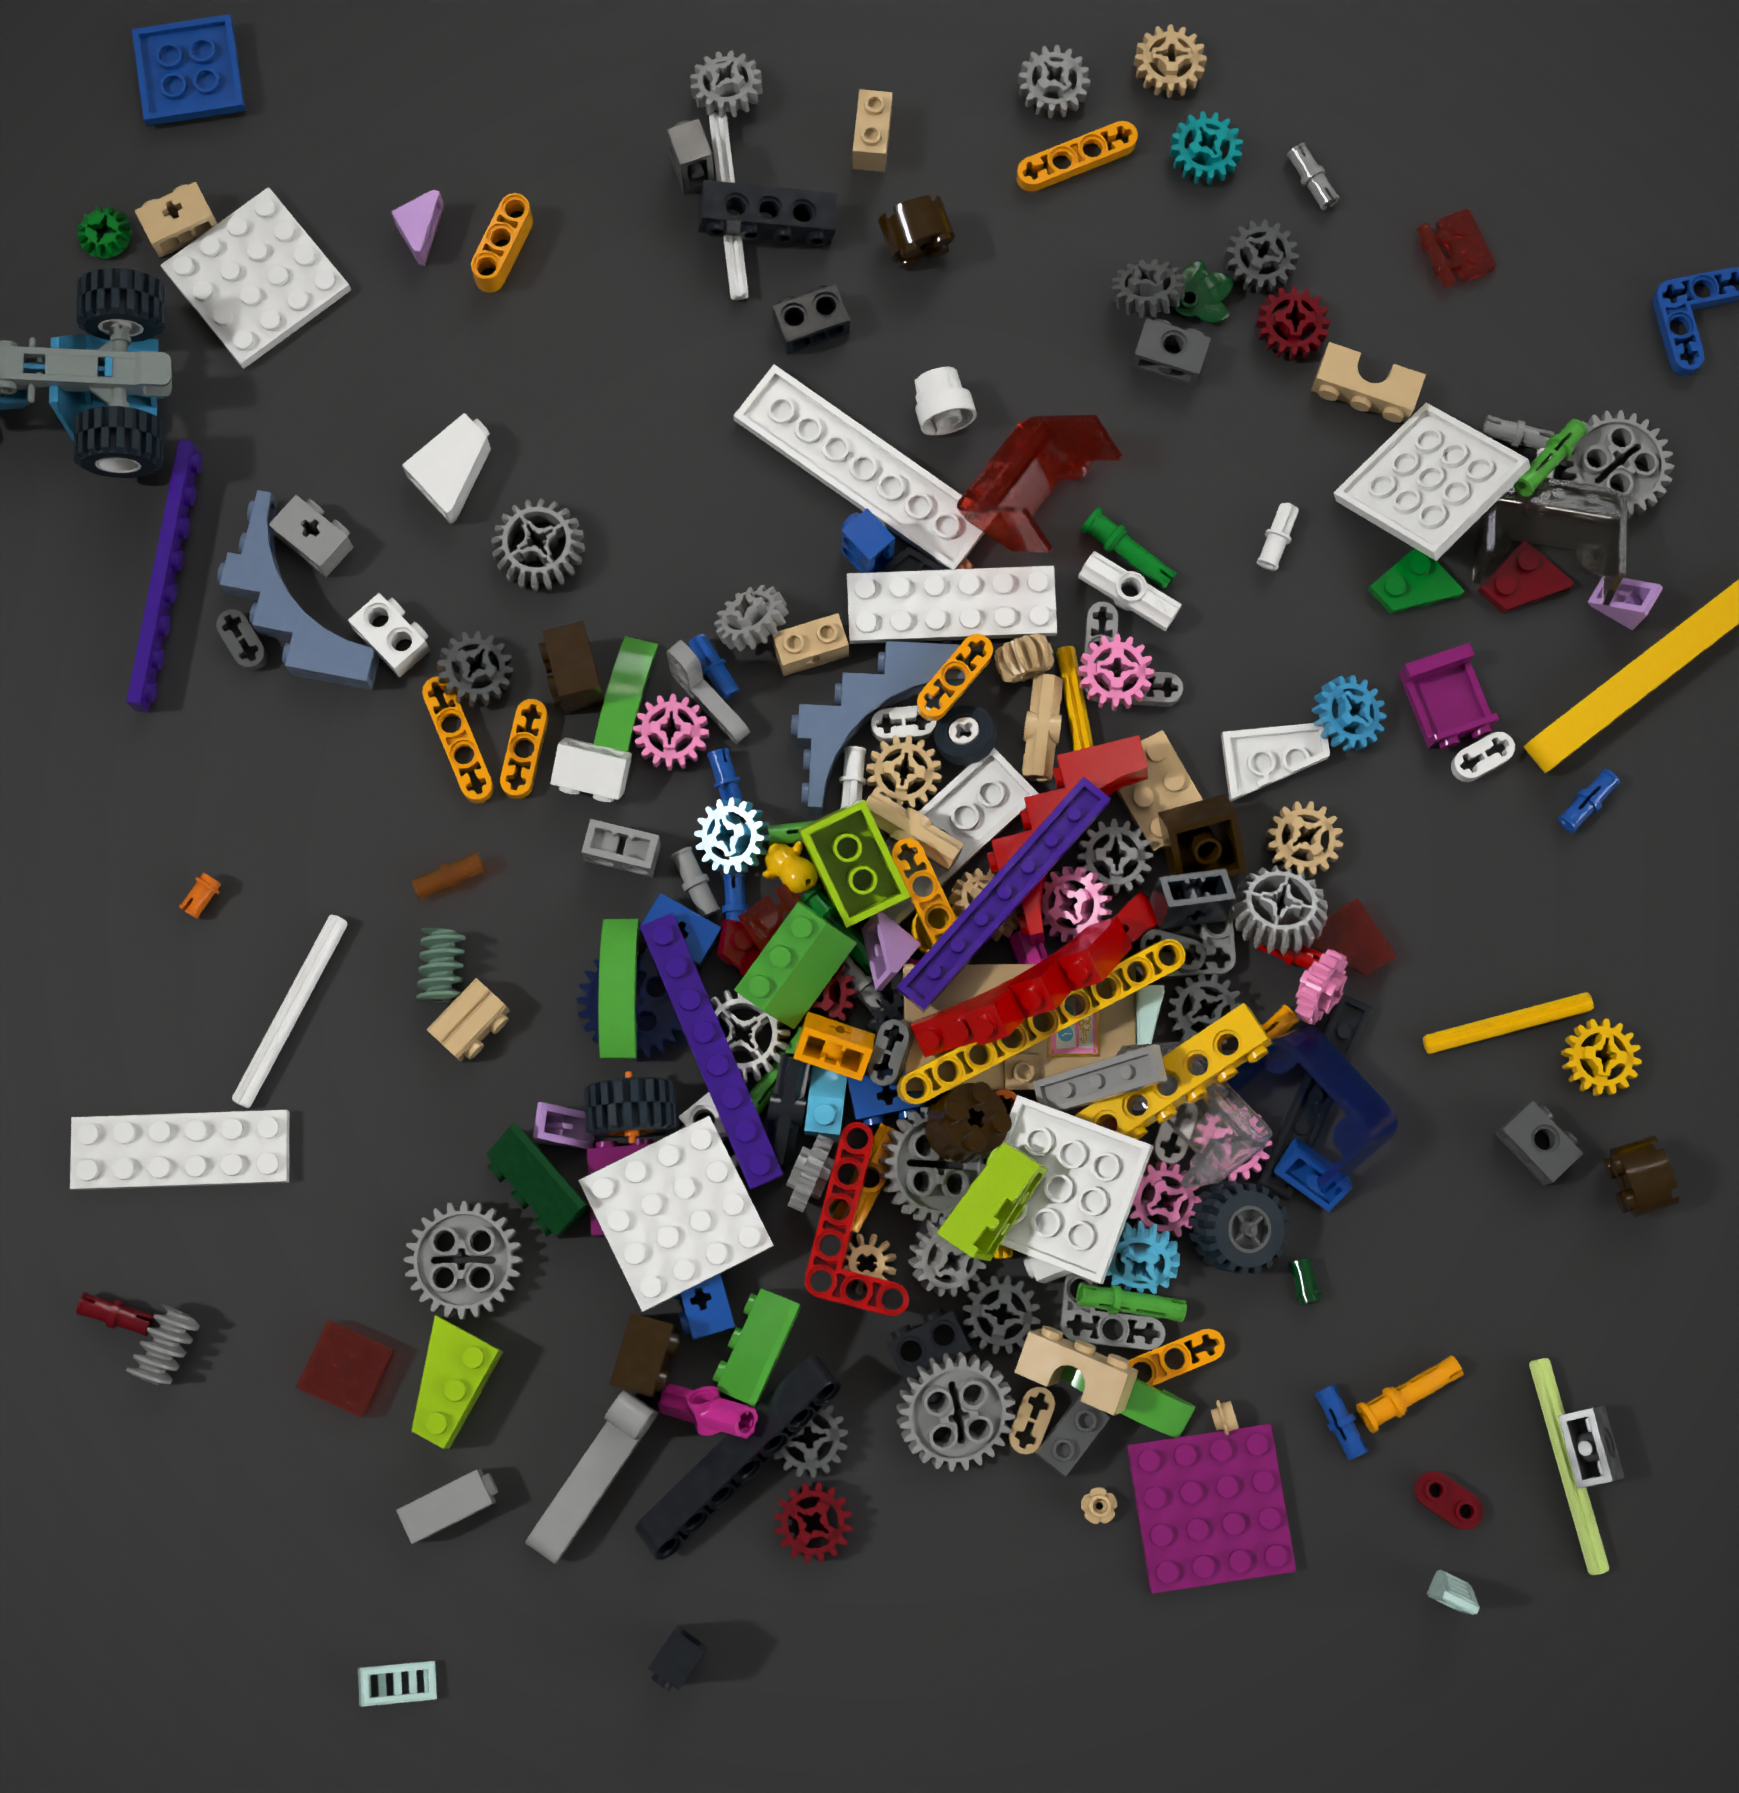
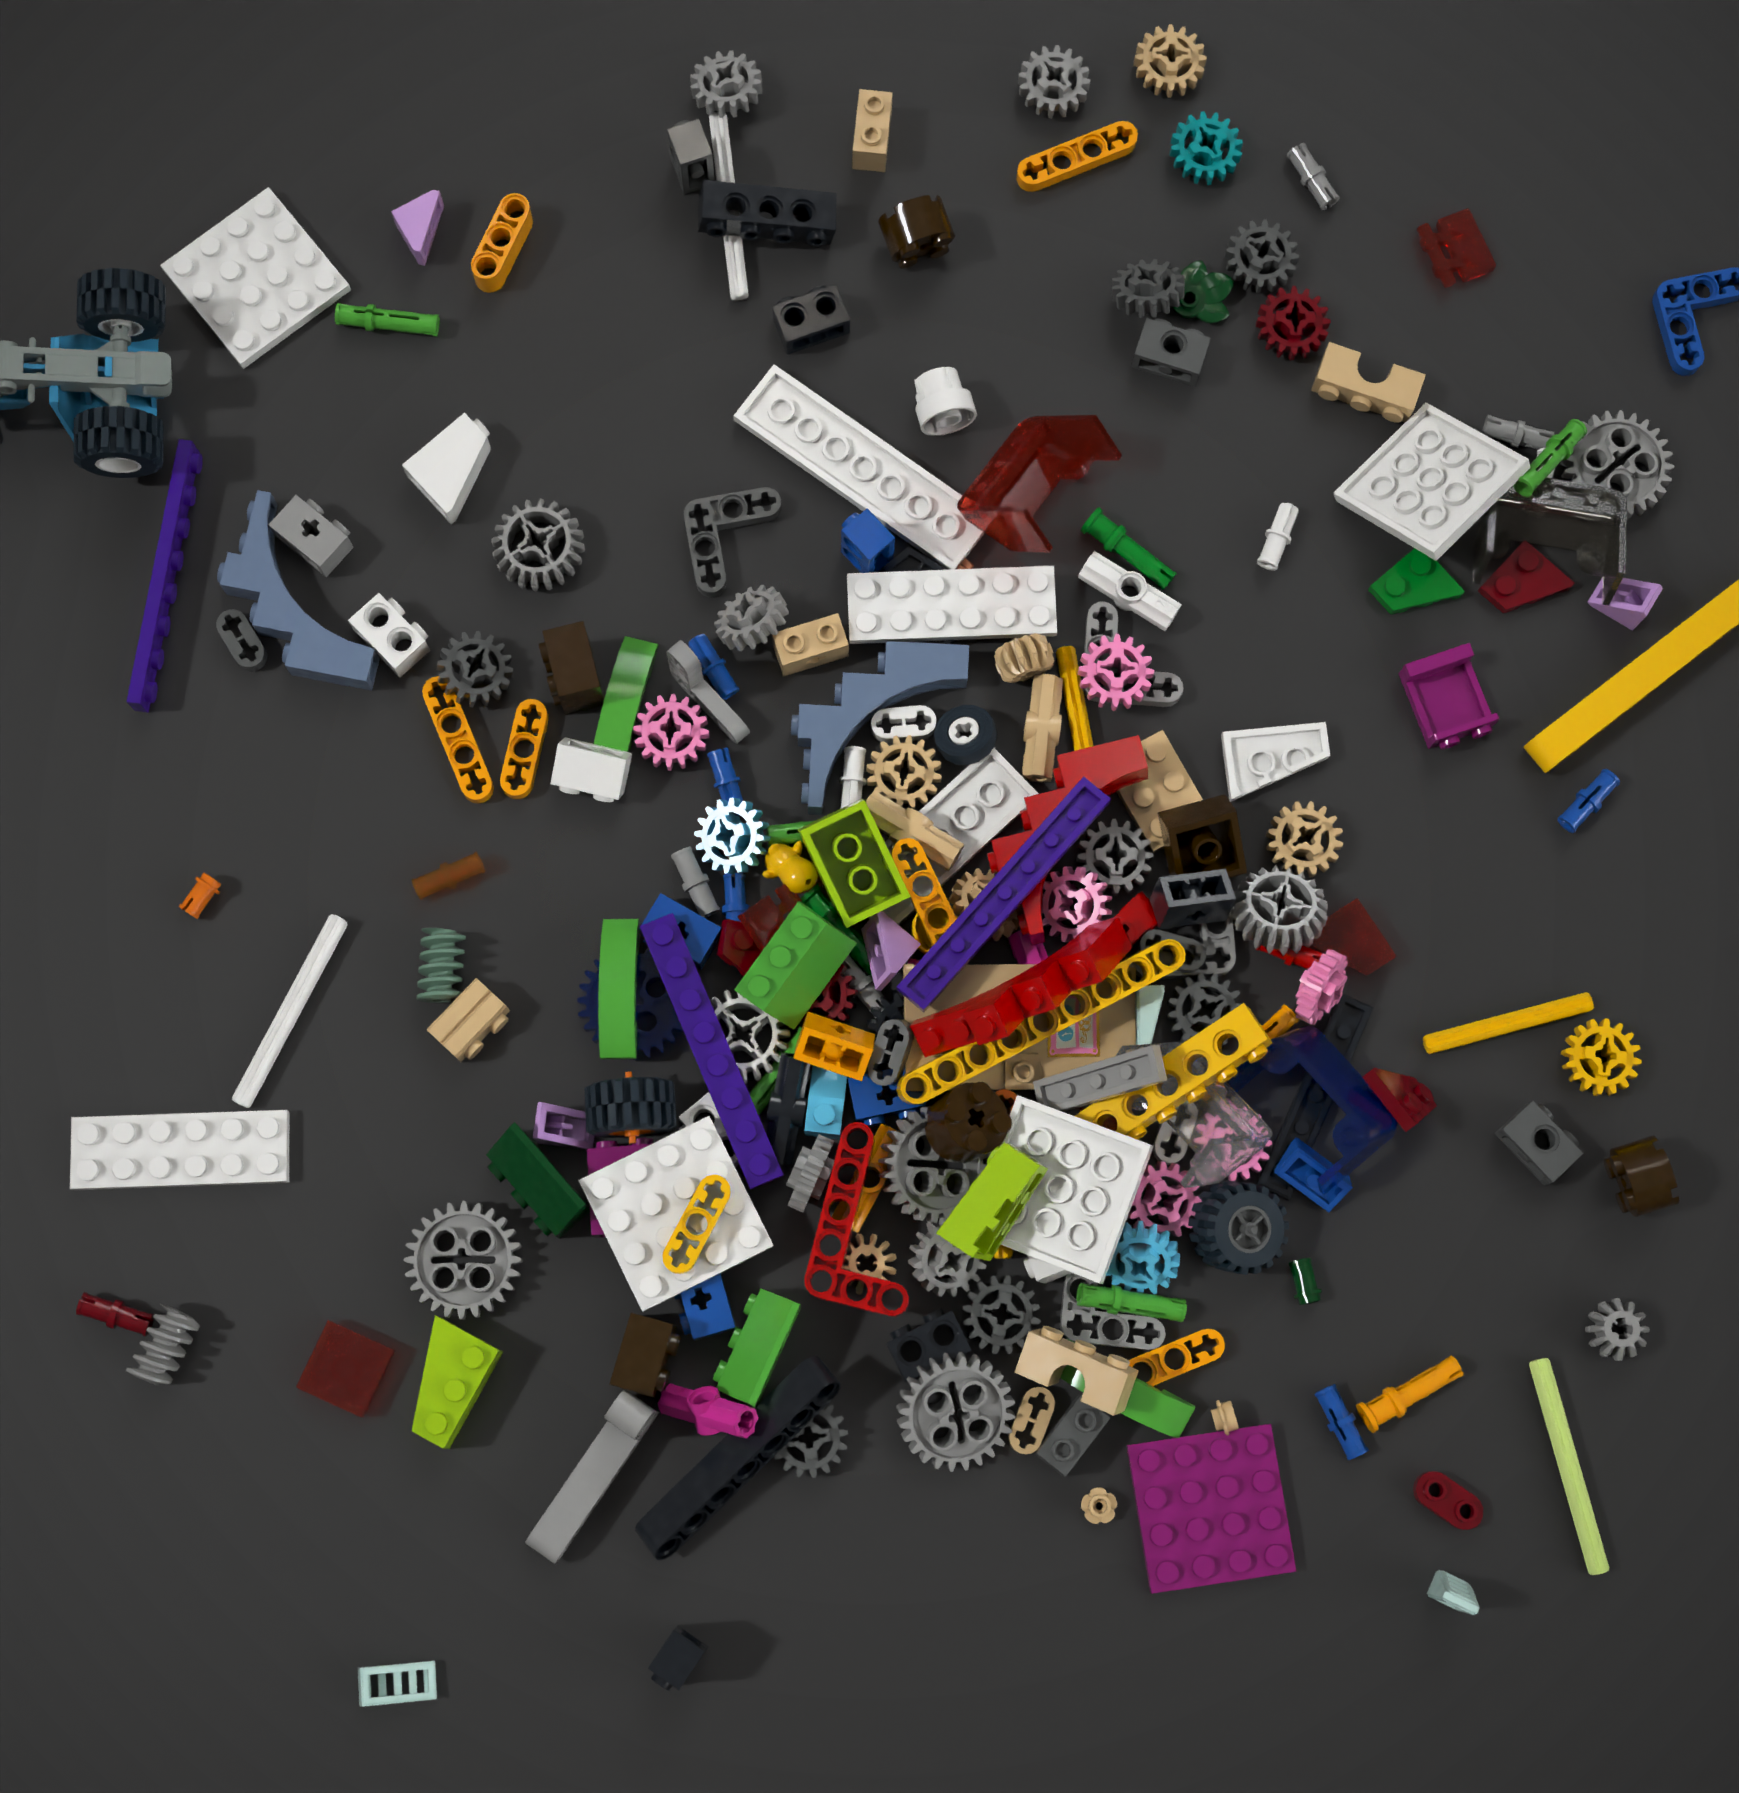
(110, 244): green gear -> none
(172, 234): tan brick -> none
(188, 70): blue plate -> none
(393, 320): none -> bright green pin
(447, 1505): light grey brick -> none
(621, 848): light grey brick -> none
(701, 1195): none -> yellow beam
(719, 521): none -> dark grey beam
(803, 1538): dark red gear -> none
(977, 664): light orange beam -> none
(1349, 713): dark azure gear -> none
(1401, 1095): none -> dark red wing
(1479, 750): white beam -> none
(1591, 1447): dark grey brick -> none
(1611, 1341): none -> light grey gear

